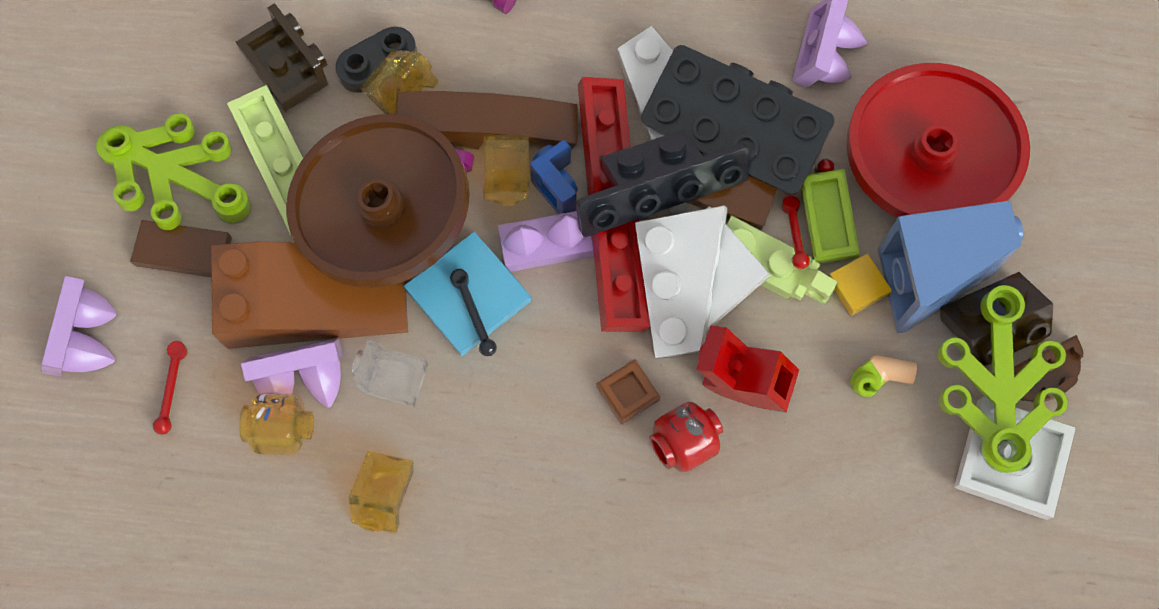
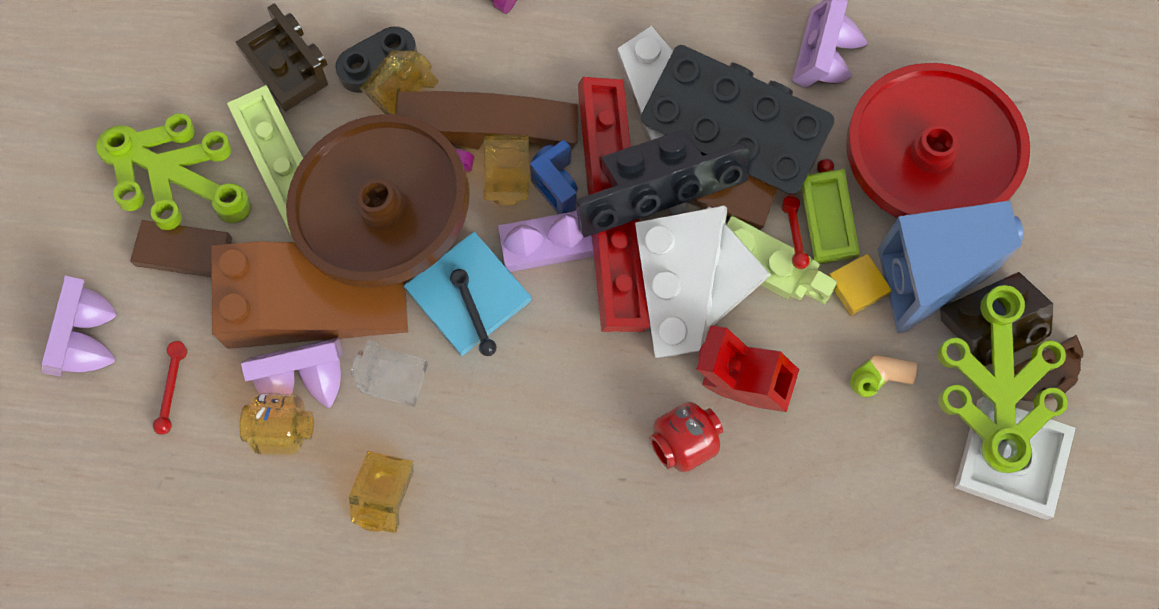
(628, 391): dark orange tile -> none

